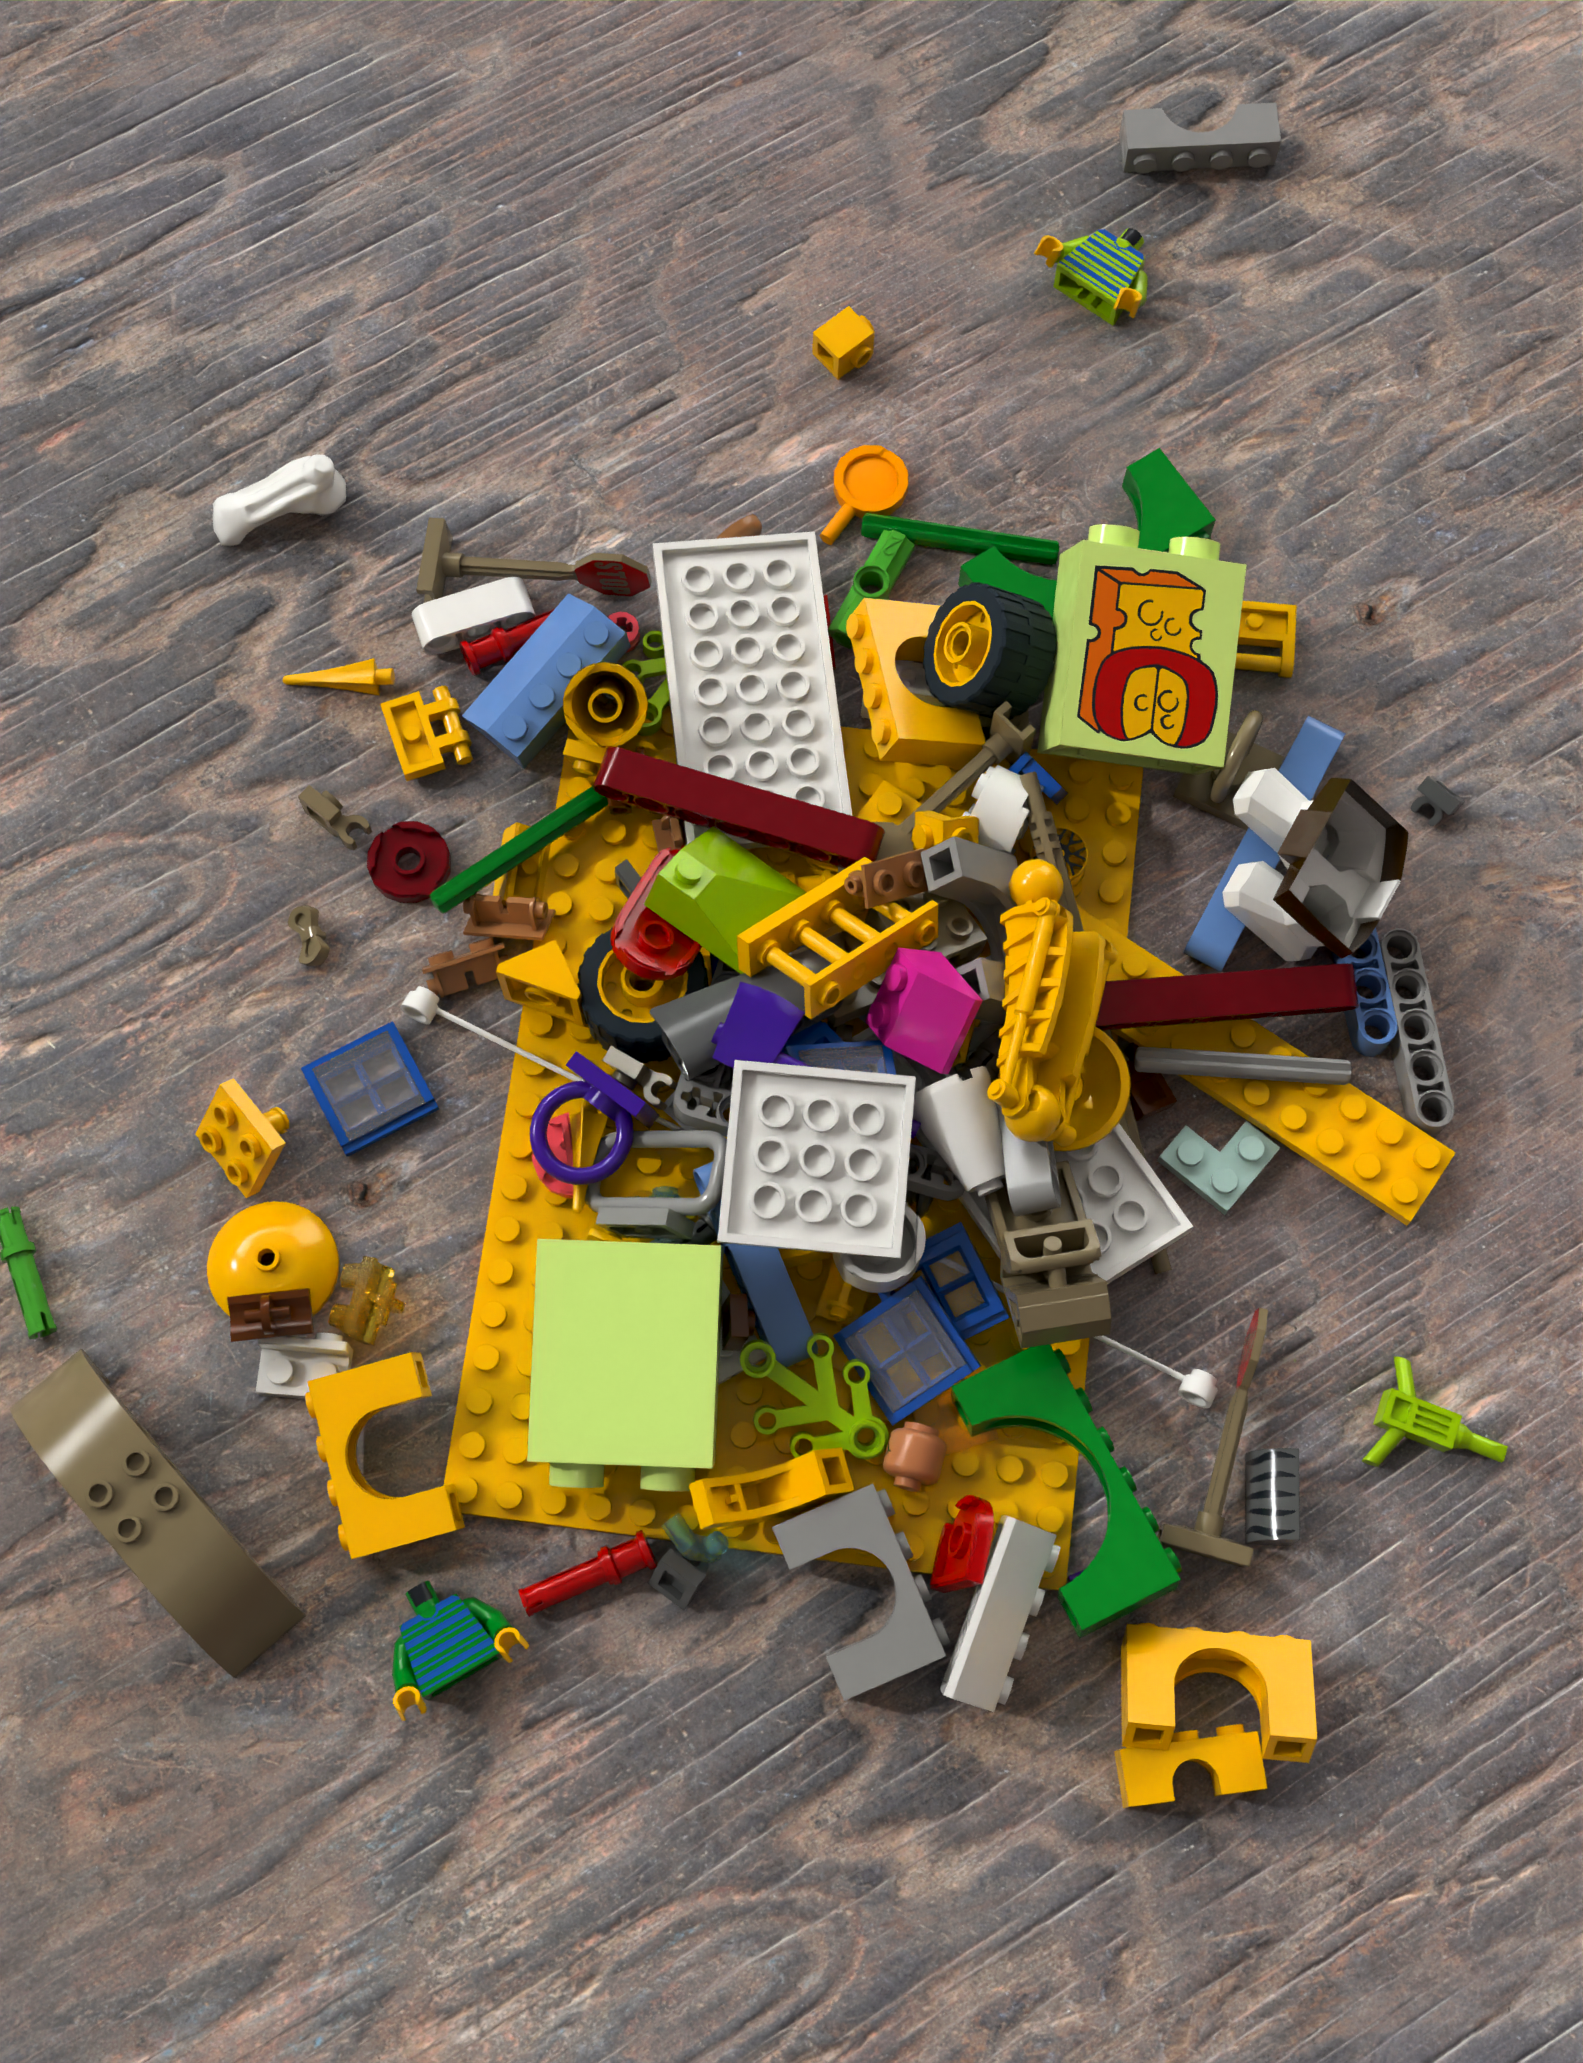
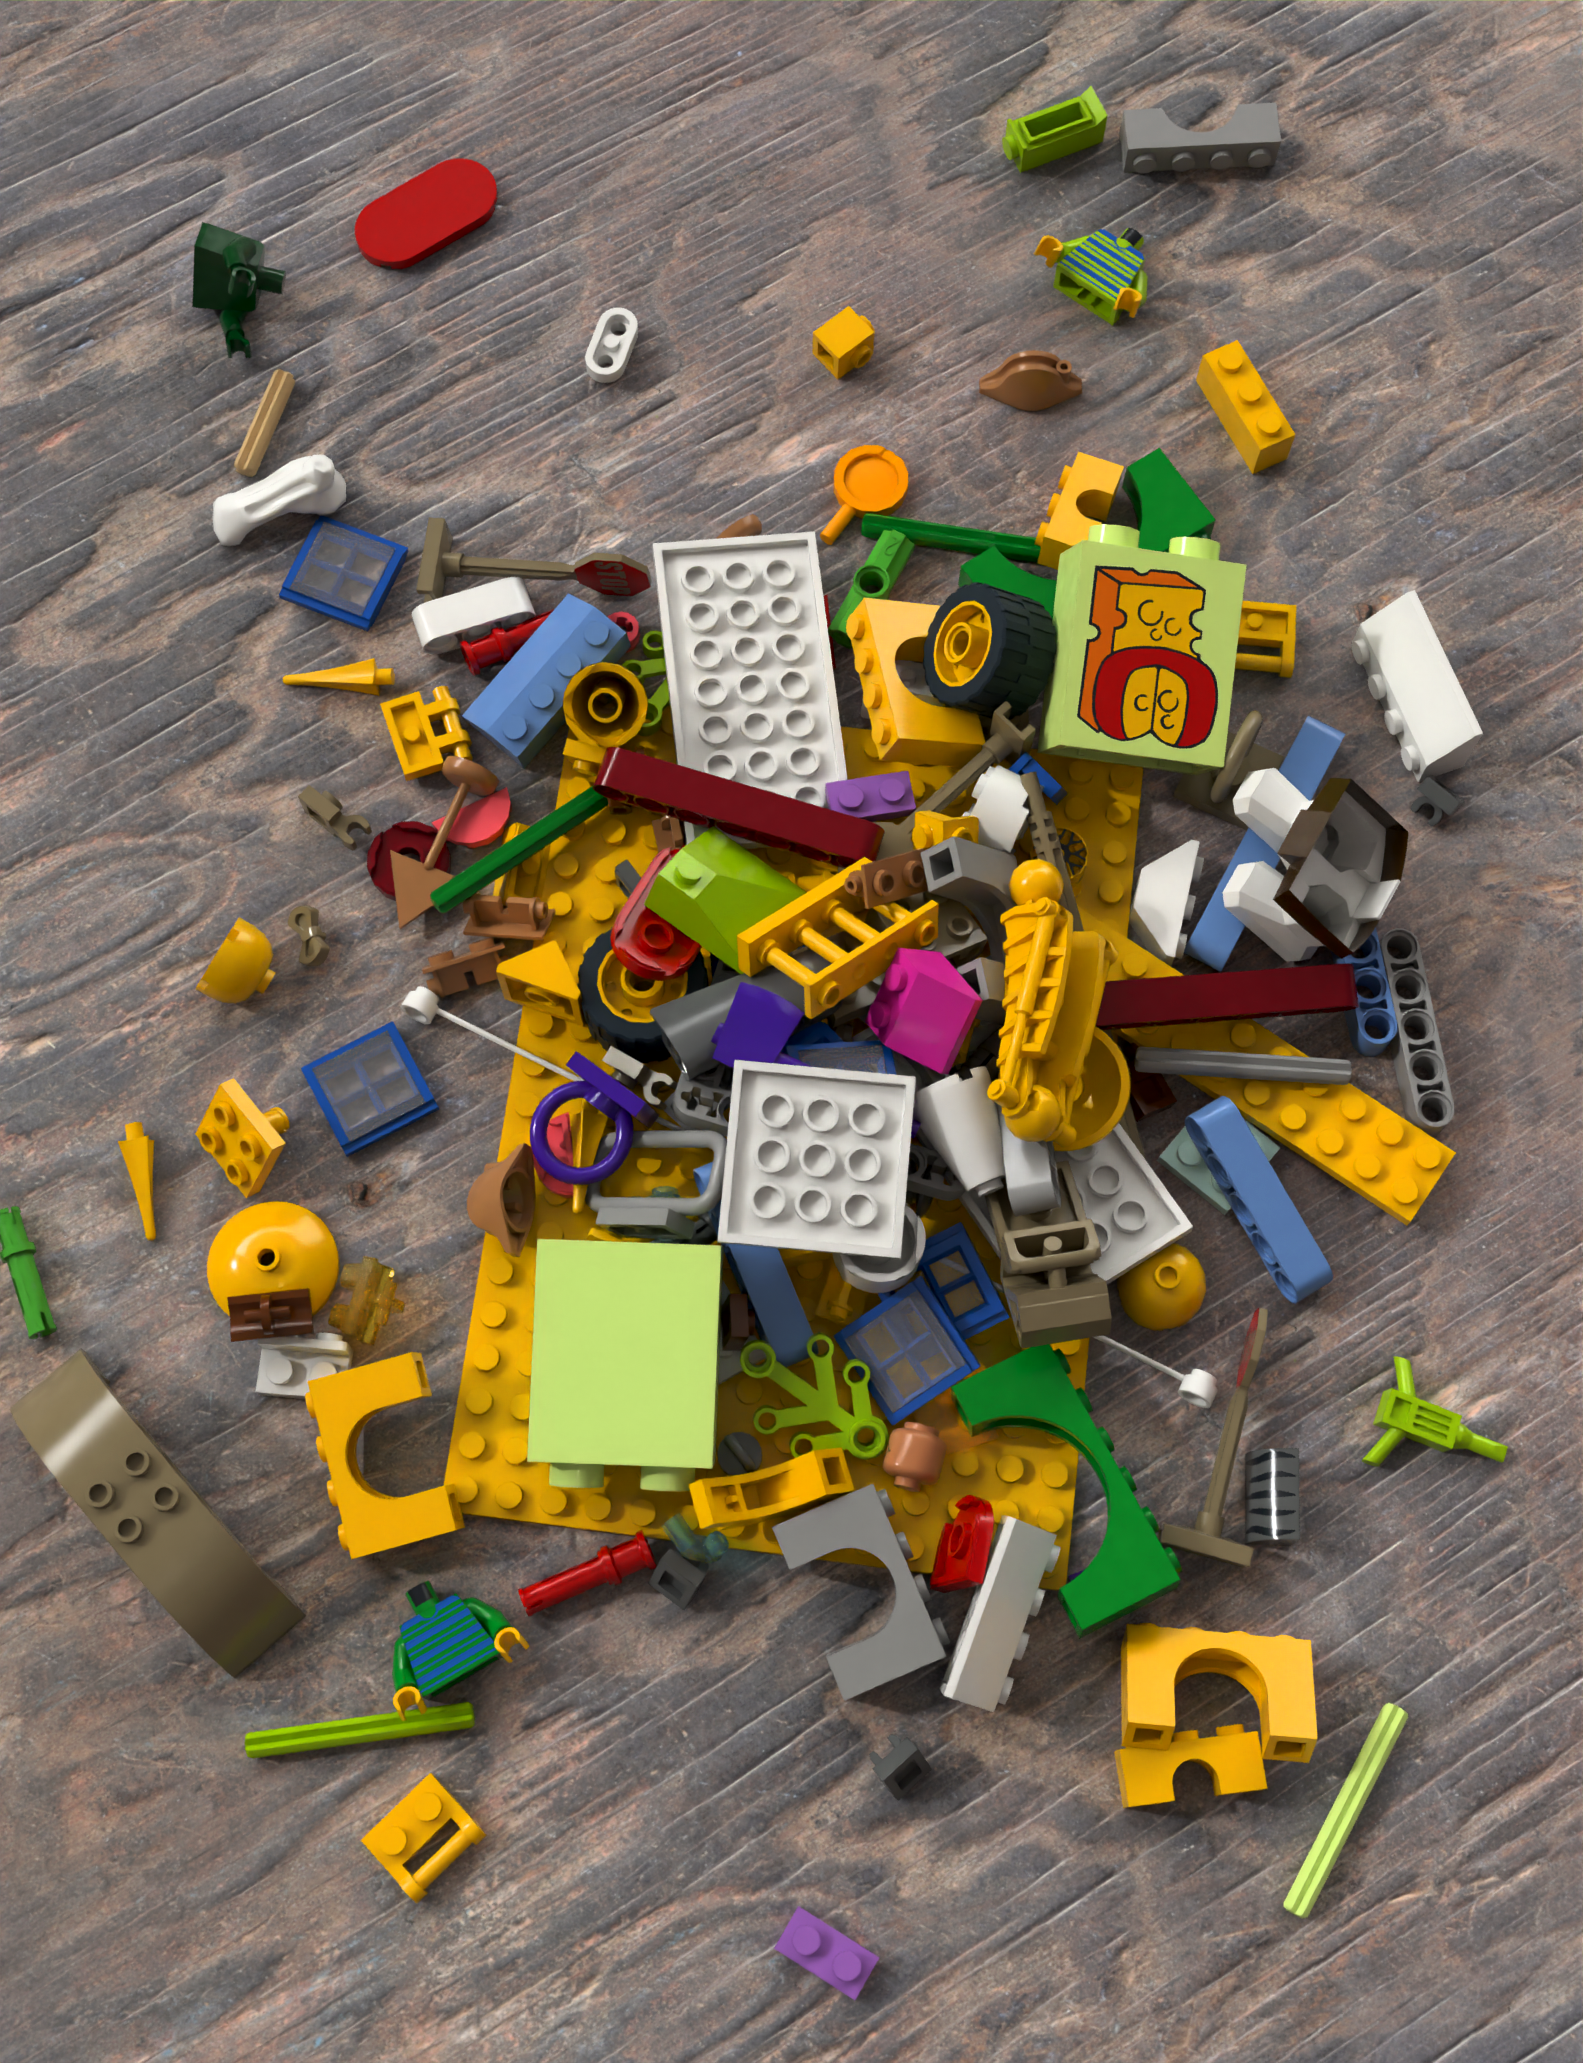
(138, 1157): none -> yellow piece
(230, 279): none -> dark green torso
(239, 965): none -> yellow cylinder
(264, 423): none -> tan axle
(343, 573): none -> clear piece
(359, 1730): none -> lime axle
(412, 1826): none -> yellow plate
(417, 880): none -> medium nougat piece
(426, 213): none -> red tile
(480, 821): none -> coral tile
(505, 1199): none -> medium nougat hat
(609, 348): none -> white plate
(739, 1454): none -> dark grey tile
(826, 1953): none -> medium lavender plate
(873, 796): none -> medium lavender plate
(901, 1767): none -> dark grey tile
(1031, 381): none -> medium nougat hat
(1055, 131): none -> lime window
(1087, 491): none -> yellow arch
(1164, 901): none -> white slope
(1164, 1289): none -> yellow cylinder
(1245, 407): none -> yellow brick
(1258, 1199): none -> medium blue beam
(1345, 1810): none -> yellowish green axle
(1416, 688): none -> white slope

